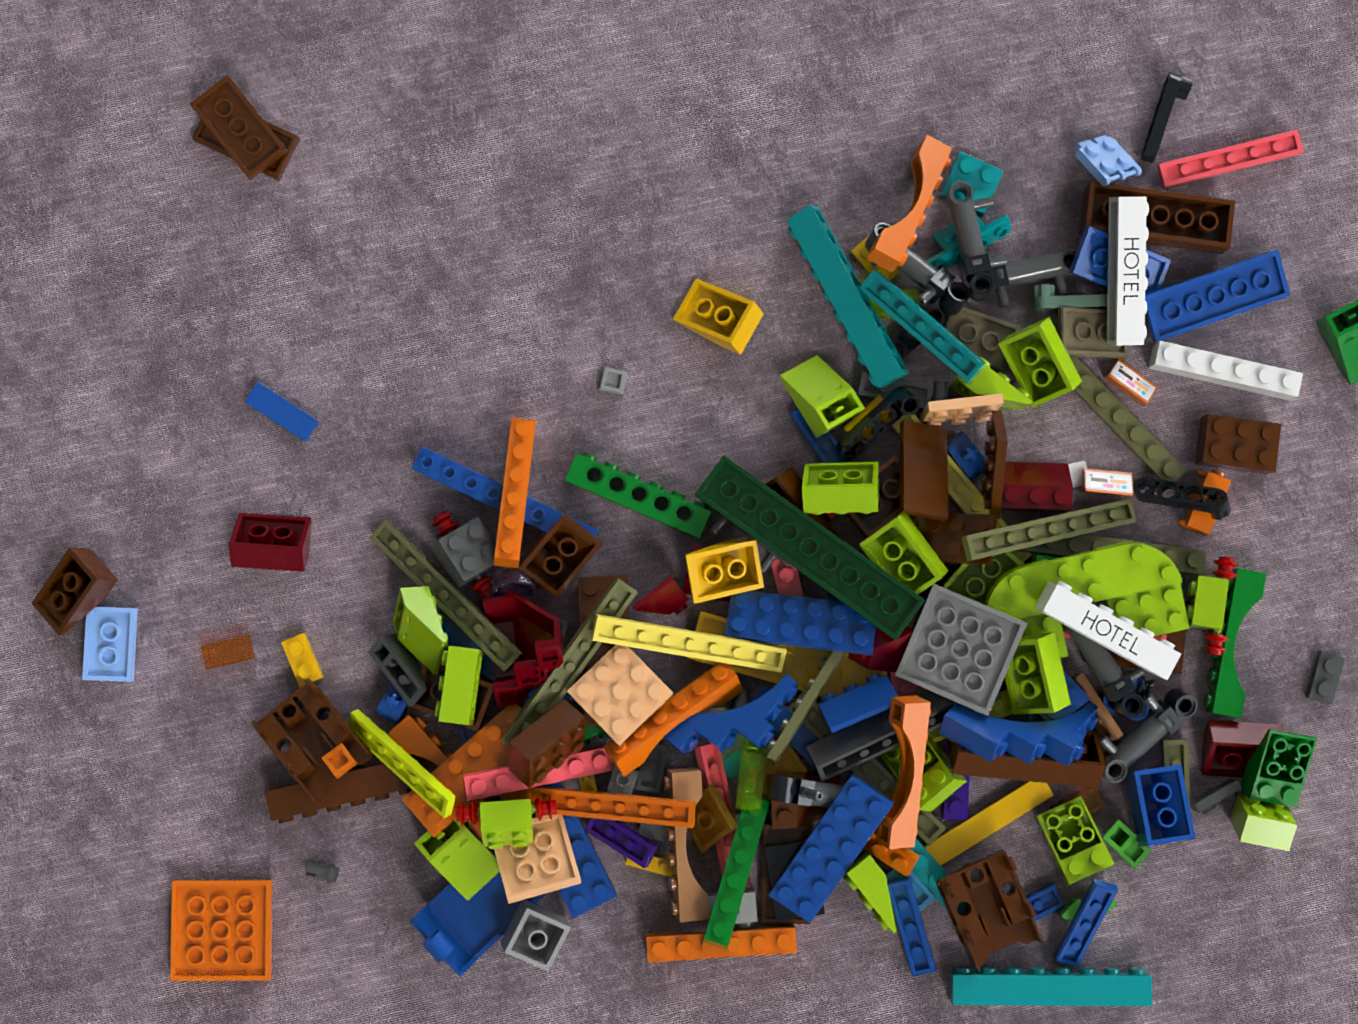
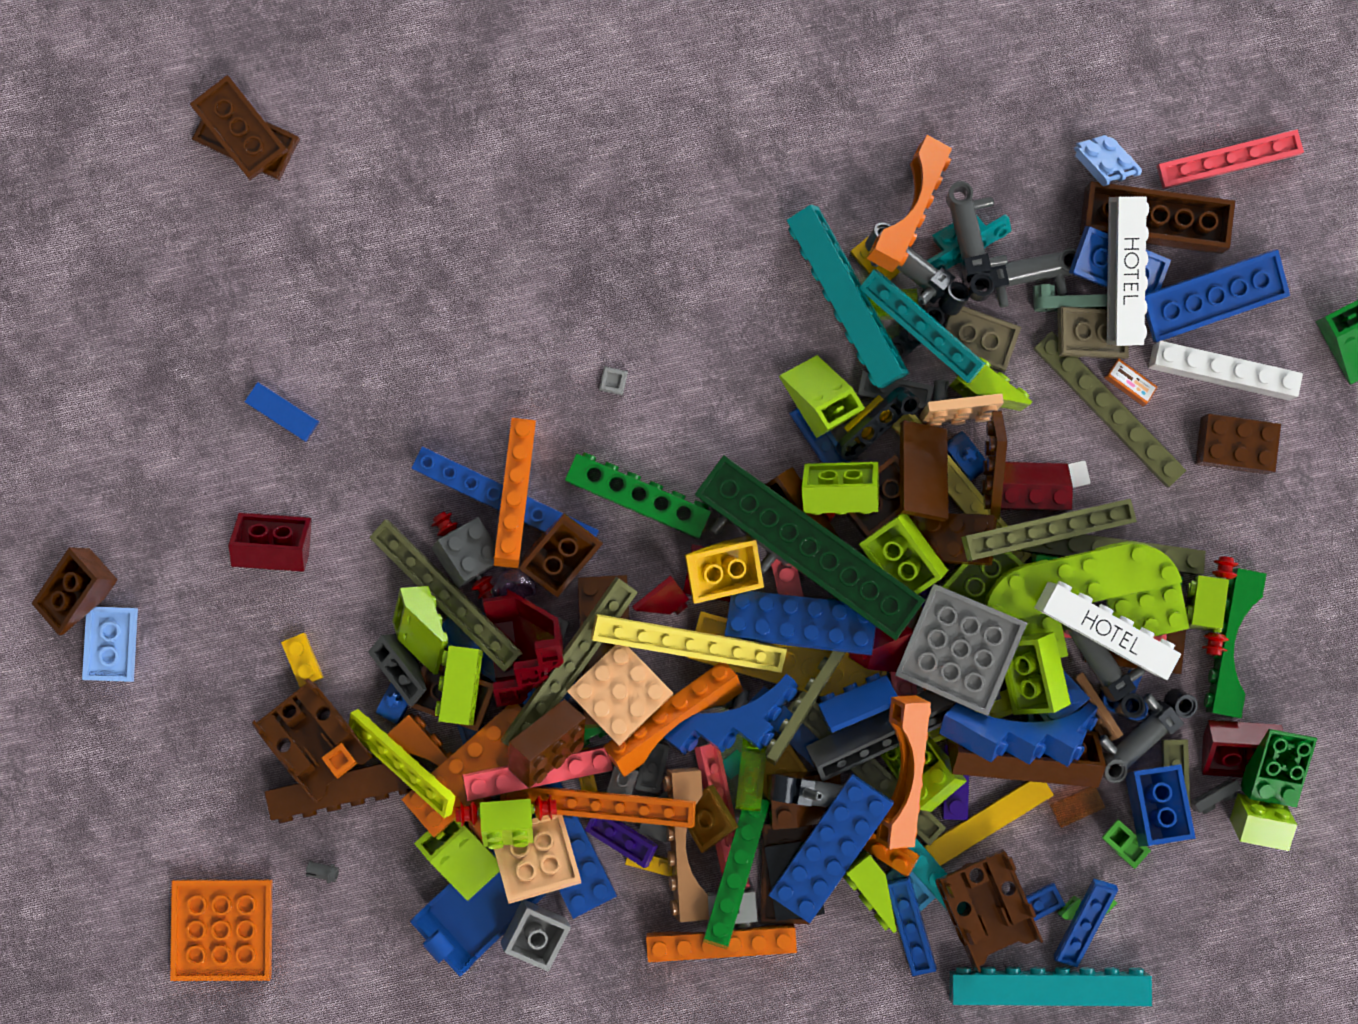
(228, 652): clear orange tile -> none
(719, 315): yellow slope -> none
(976, 173): teal plate -> none
(1040, 362): lime brick -> none
(1074, 841): lime slope -> none
(1107, 482): slope -> none
(1145, 686): black bush -> none
(1174, 87): black beam -> none
(1200, 521): orange brick -> none
(1215, 504): black beam -> none
(1325, 677): dark grey plate -> none

